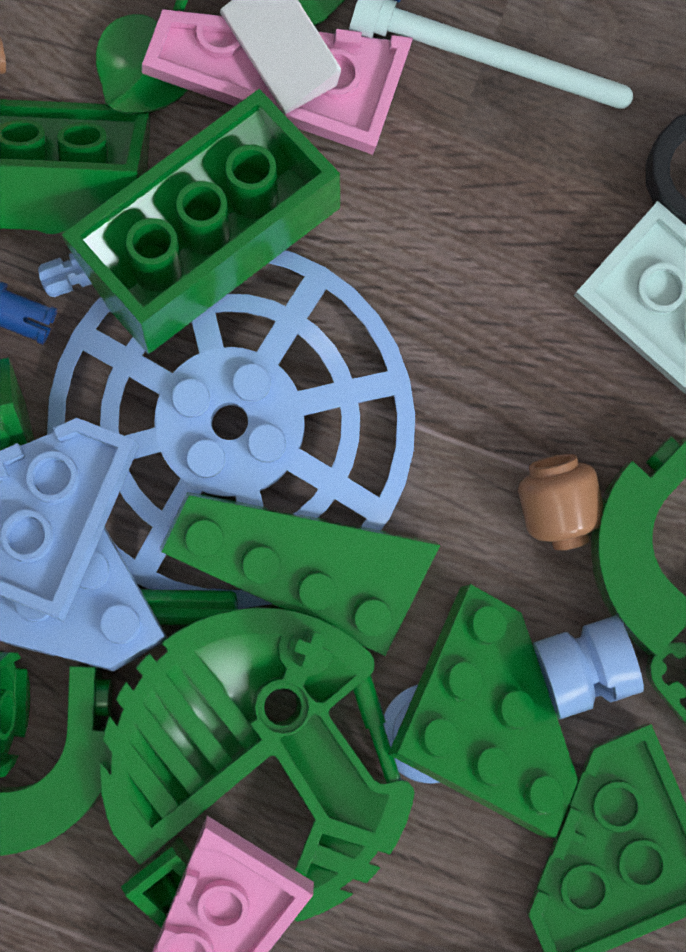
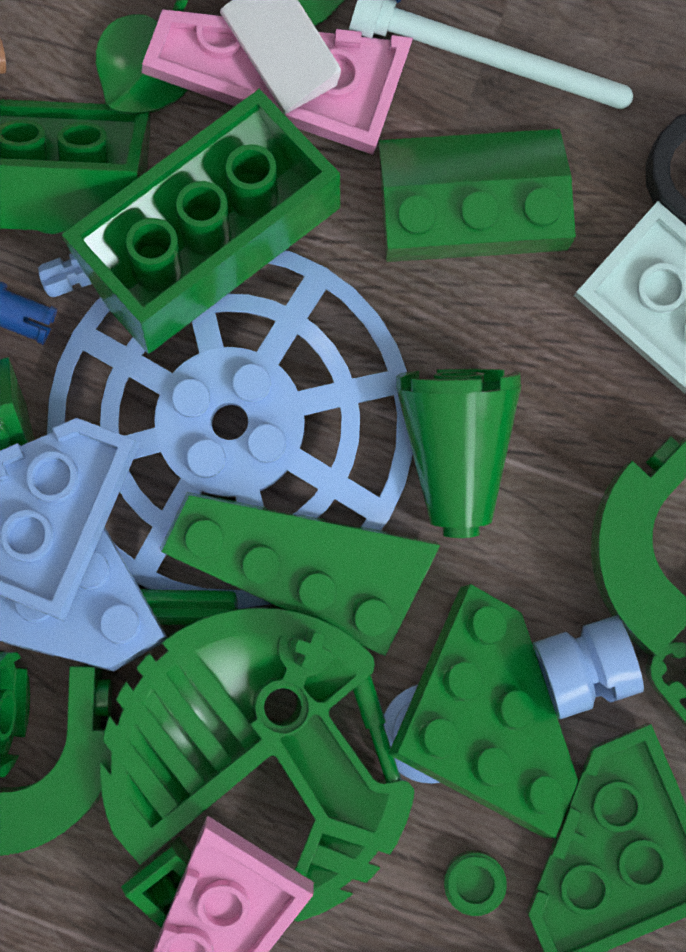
(460, 441): none -> green cone
(474, 883): none -> green tile
(476, 195): none -> green slope
(561, 501): nougat head -> none

